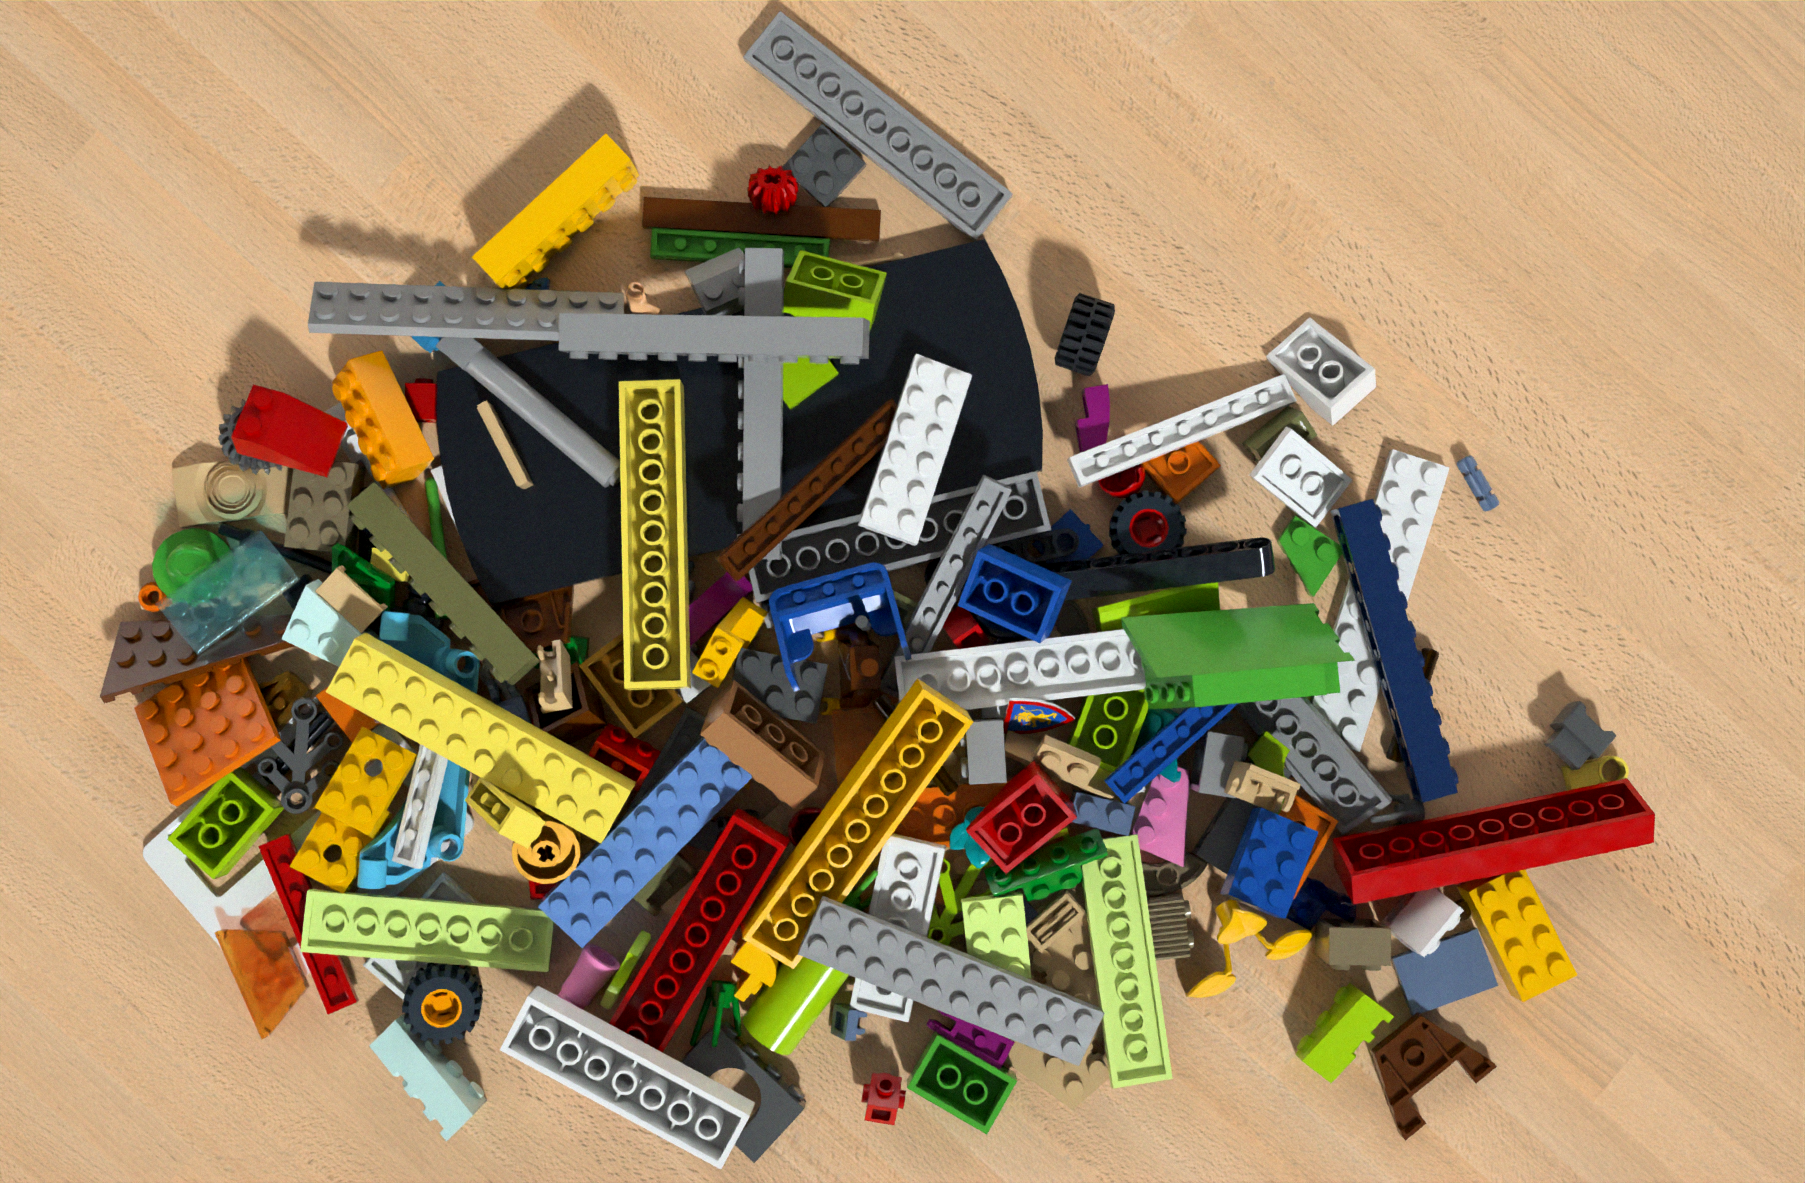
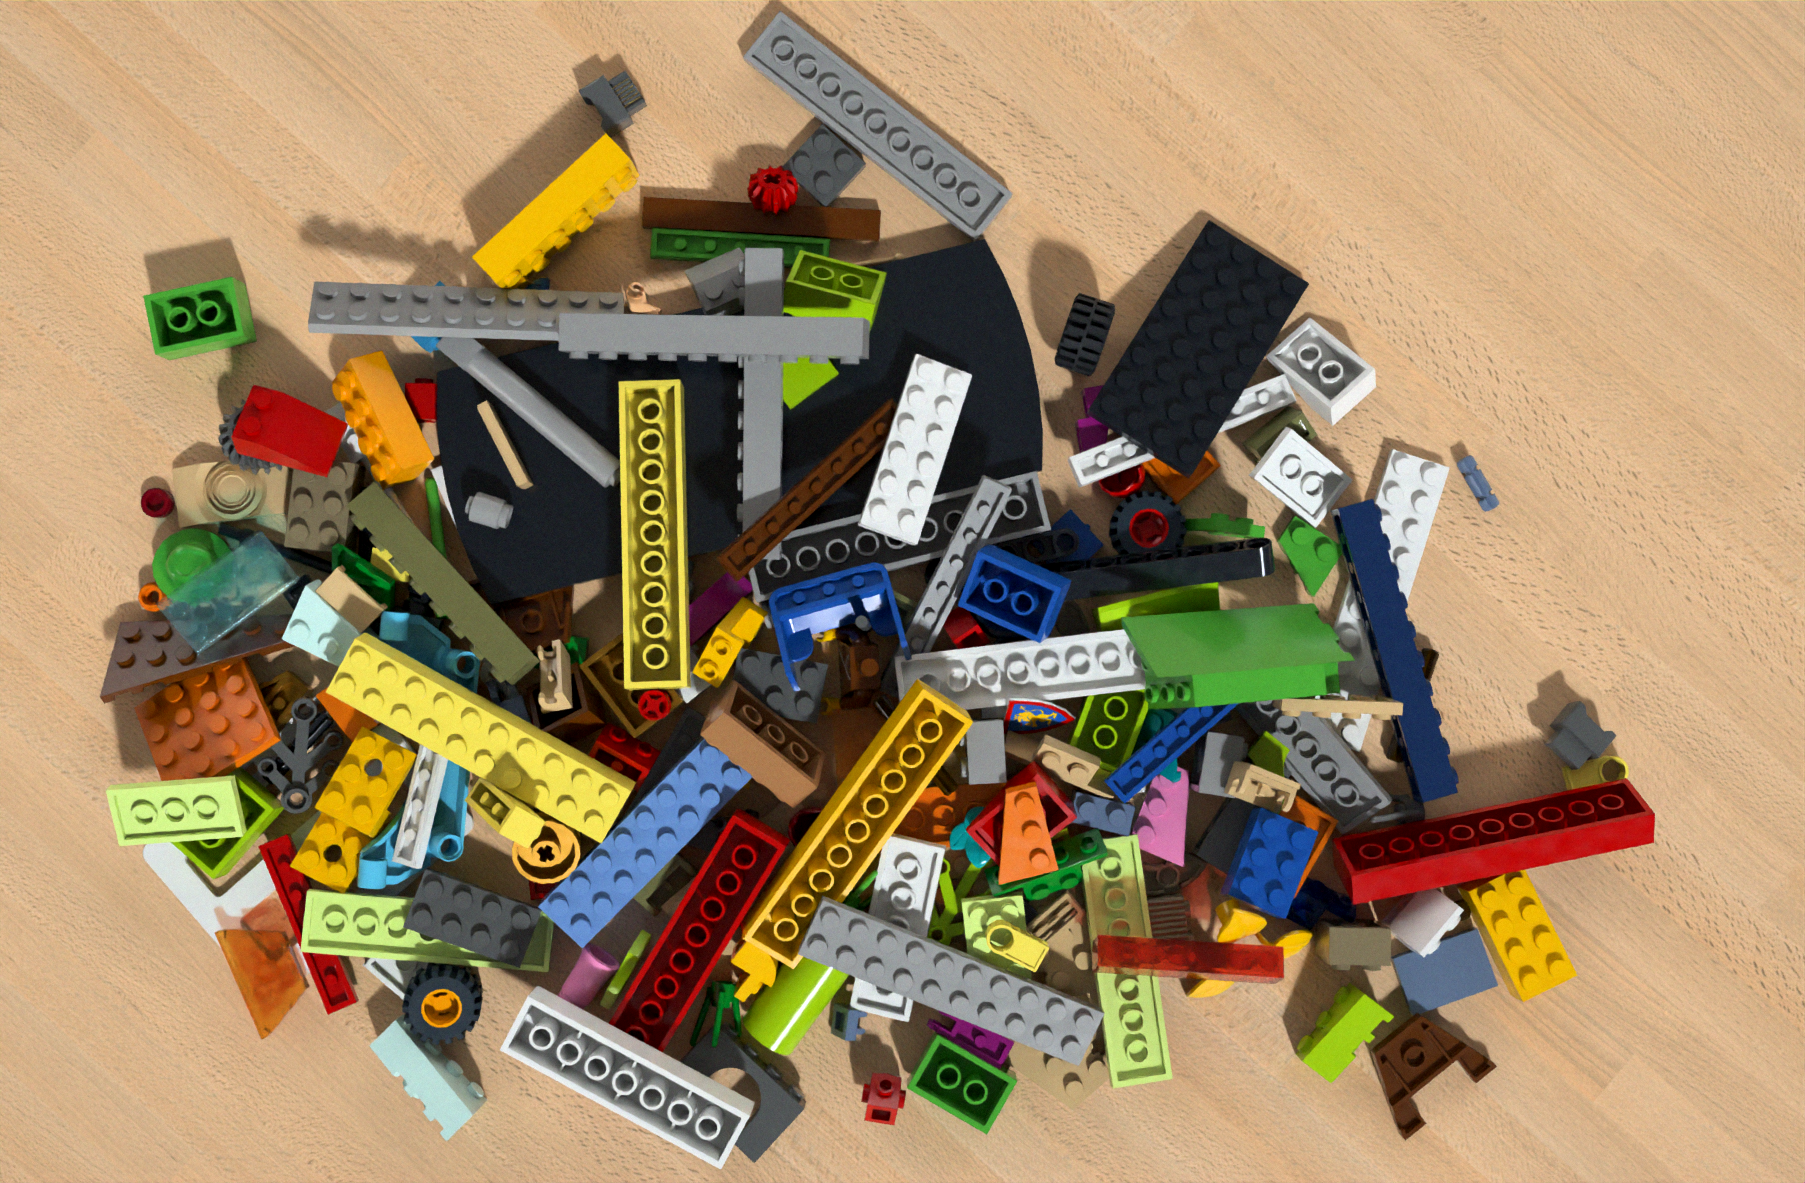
(157, 503): none -> dark red tile
(176, 810): none -> yellowish green plate
(200, 318): none -> bright green brick
(472, 917): none -> dark grey plate
(489, 510): none -> light grey brick
(614, 100): none -> dark grey piece
(650, 707): none -> red wheel
(1022, 949): none -> light yellow piece
(1026, 840): none -> orange wing
(1187, 959): none -> clear red brick
(1197, 349): none -> black plate
(1221, 525): none -> bright green wing
(1377, 705): none -> tan wing

